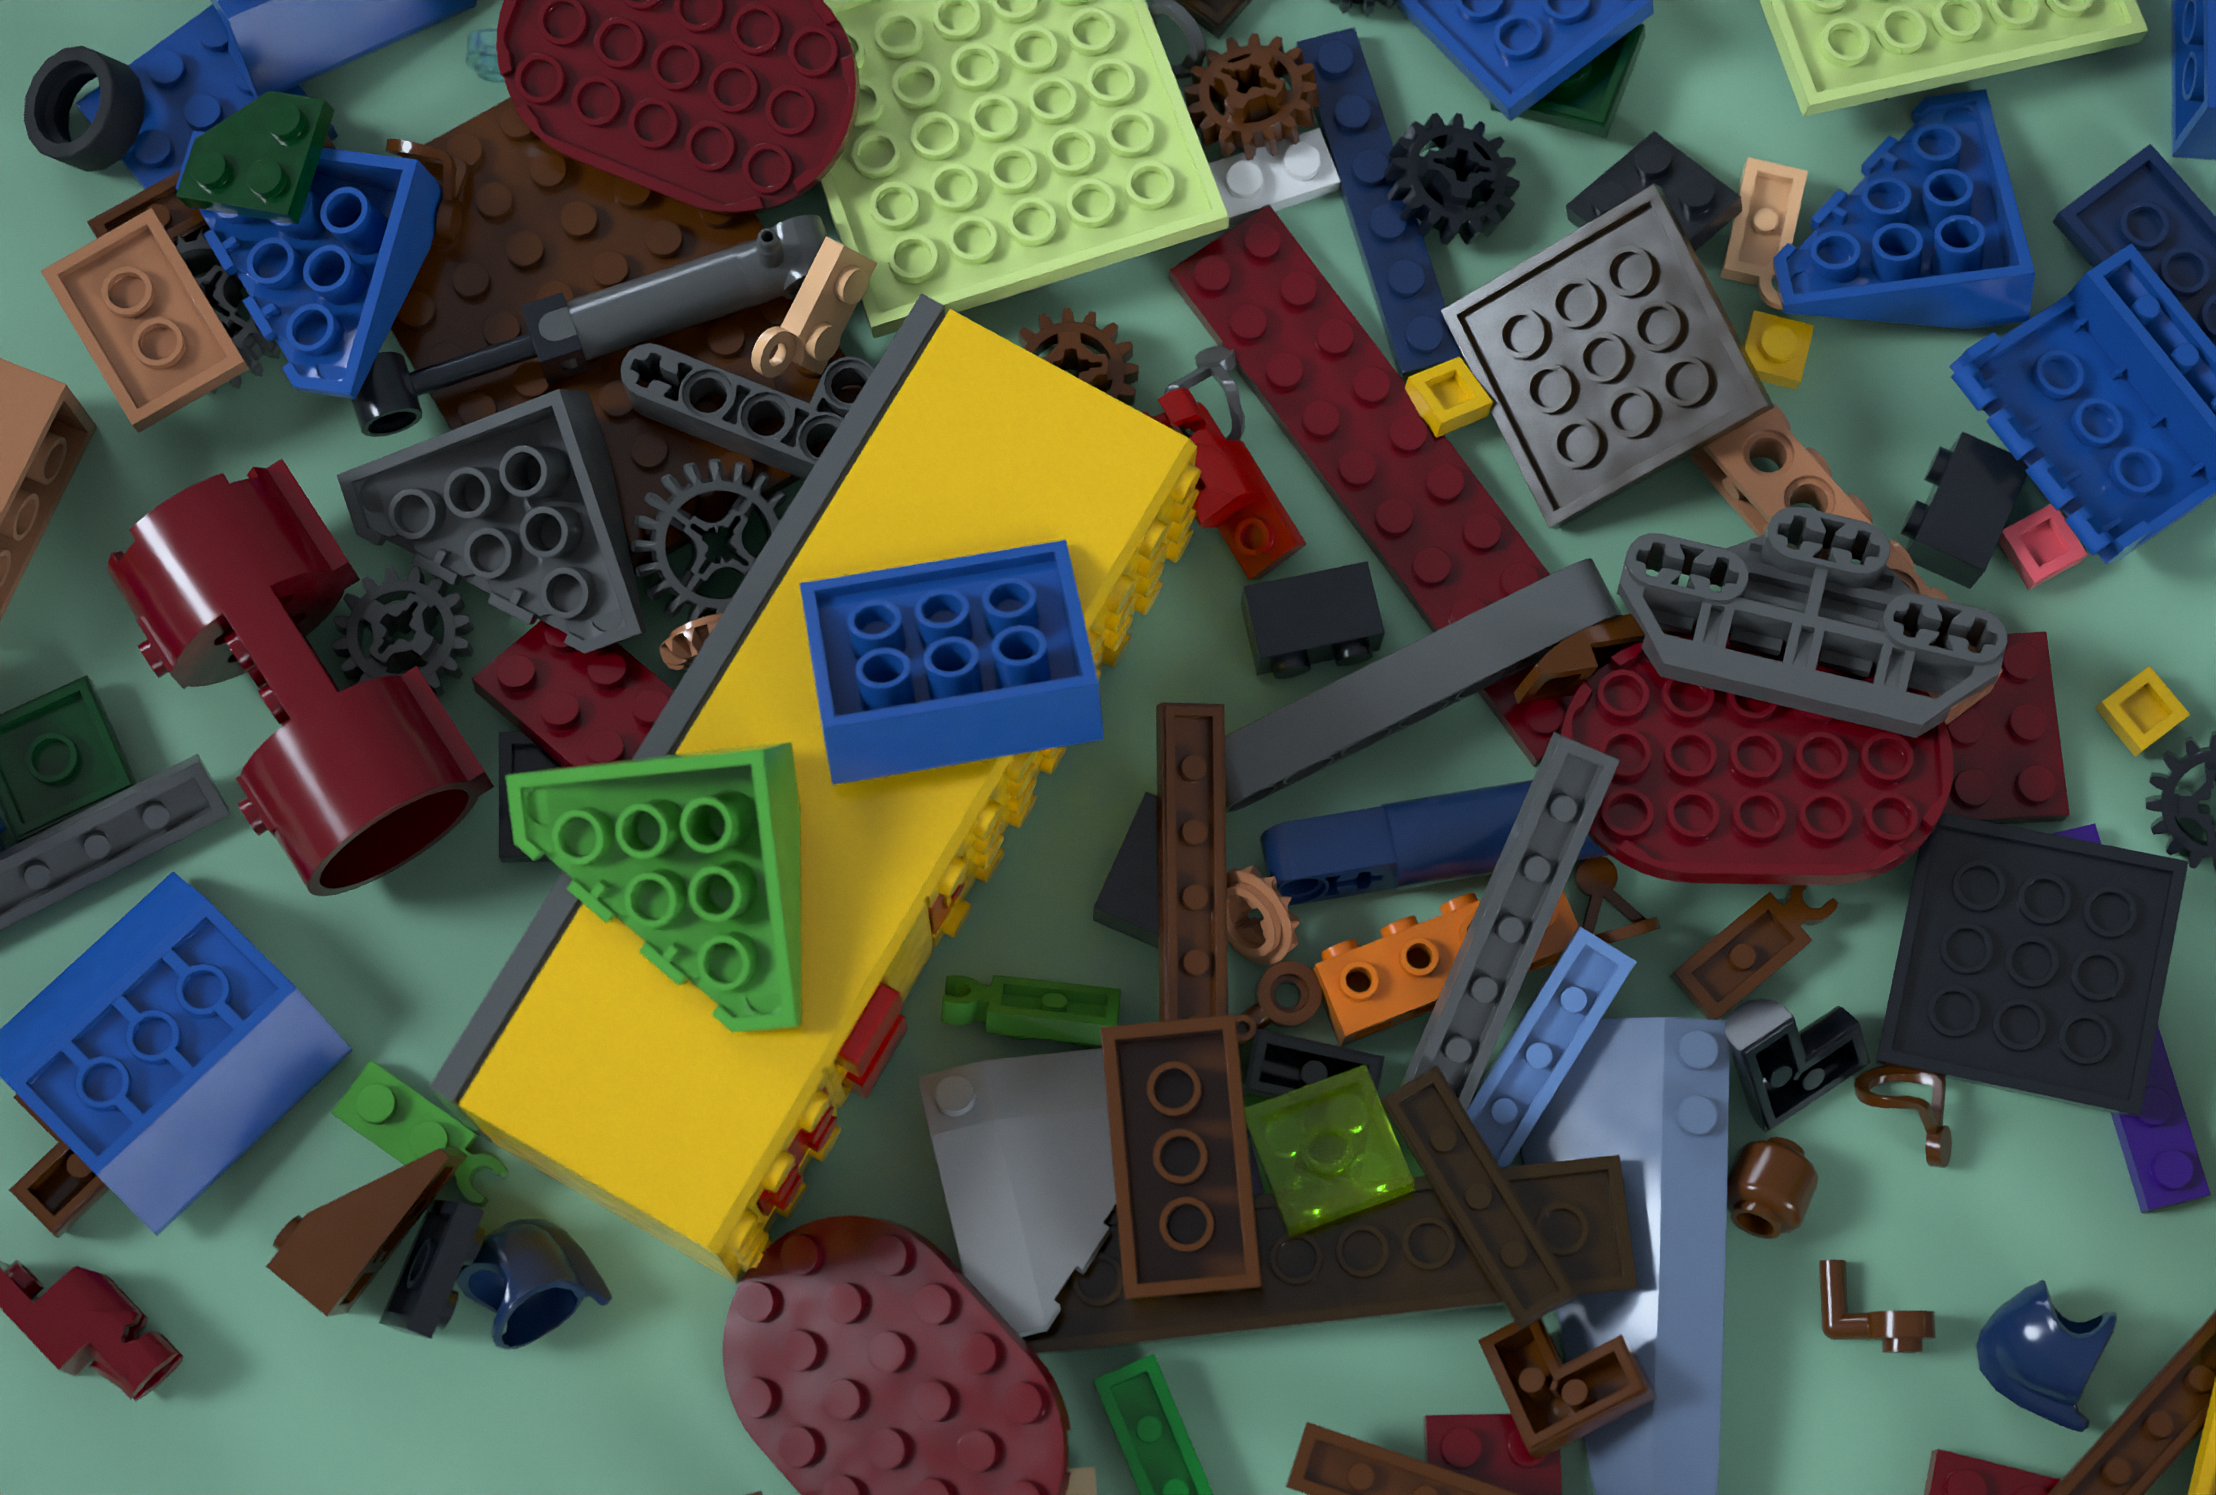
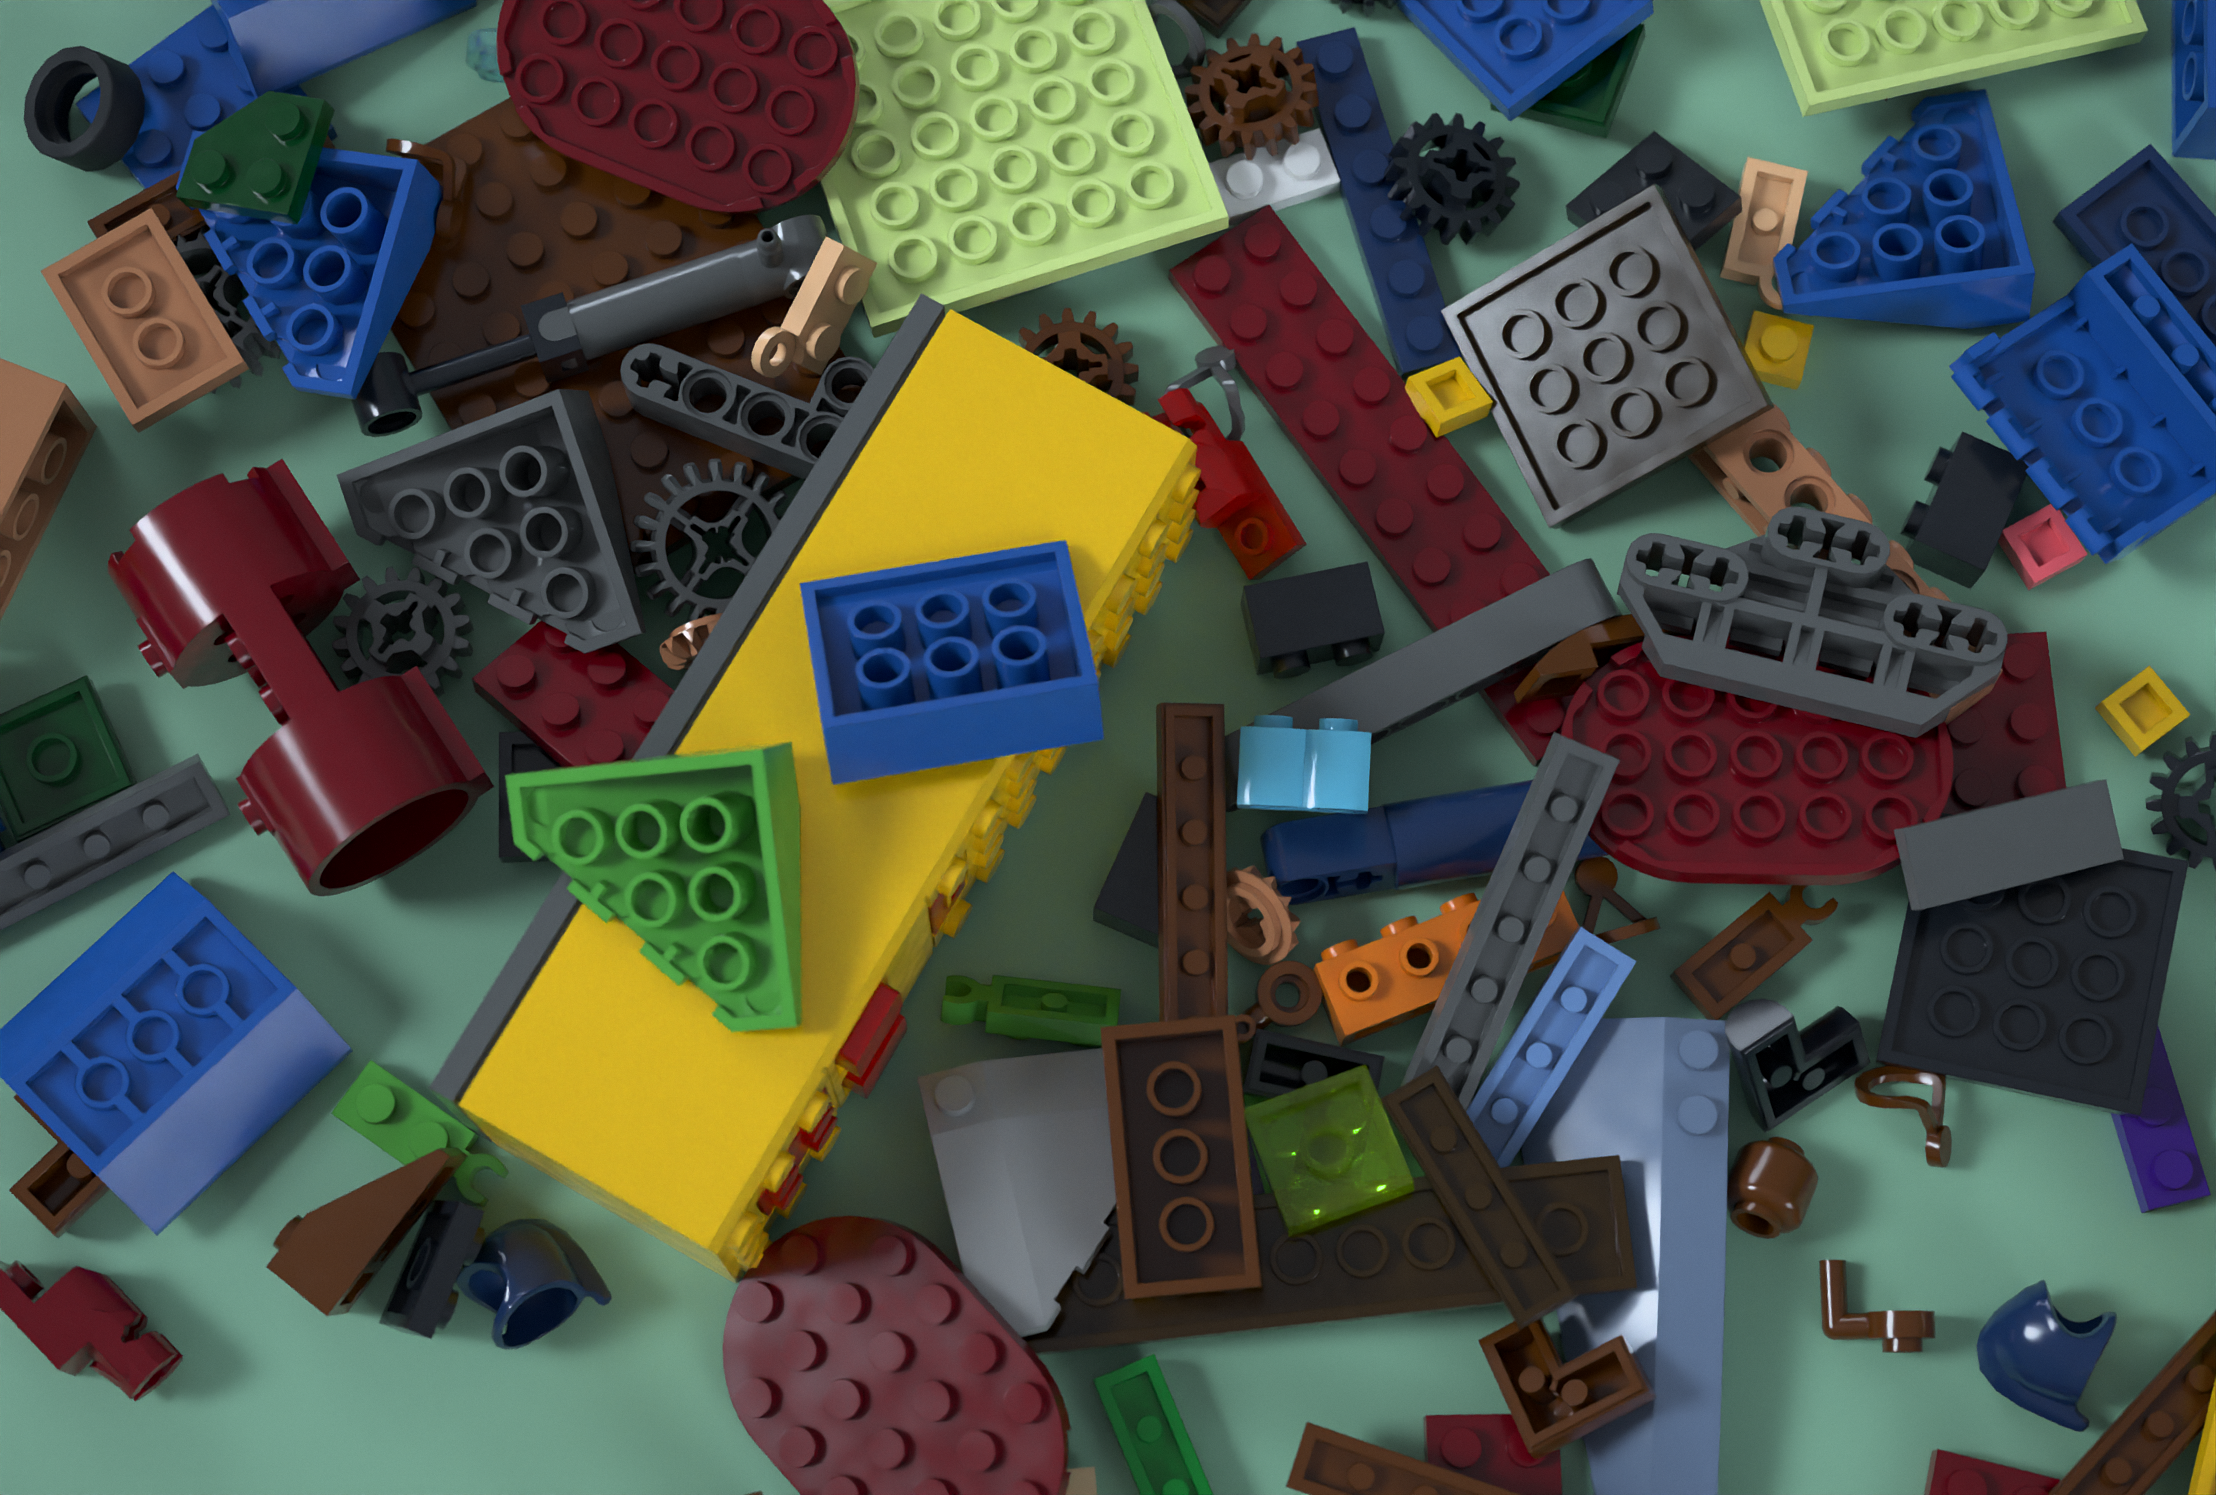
(1303, 767): none -> medium azure brick
(2008, 844): none -> dark grey piece

